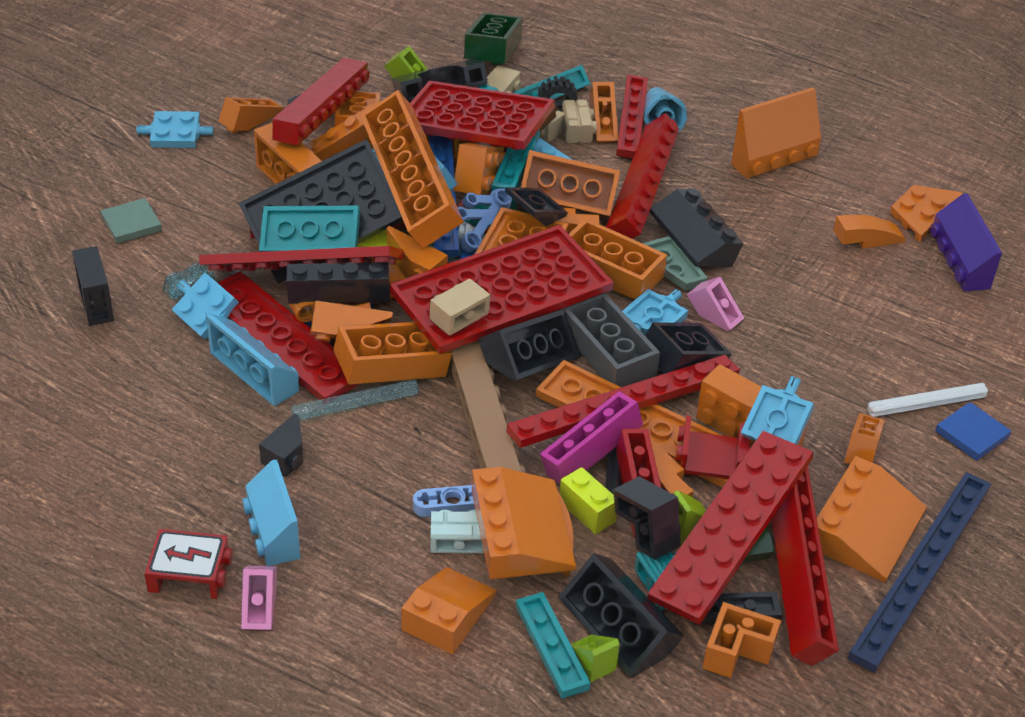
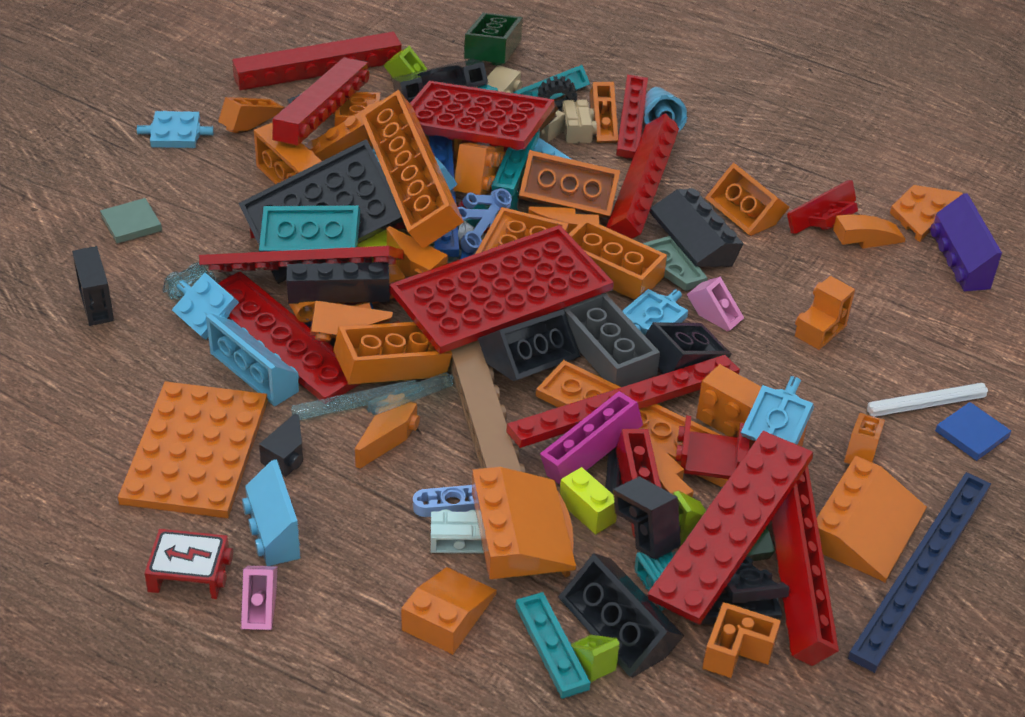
(194, 450): none -> orange plate
(312, 60): none -> red brick
(386, 433): none -> orange slope
(409, 393): none -> clear light blue axle
(459, 306): tan brick -> none
(537, 204): black slope -> none
(746, 201): none -> orange slope
(754, 585): none -> black wing
(777, 133): orange slope -> none
(824, 208): none -> red bracket
(827, 313): none -> orange brick

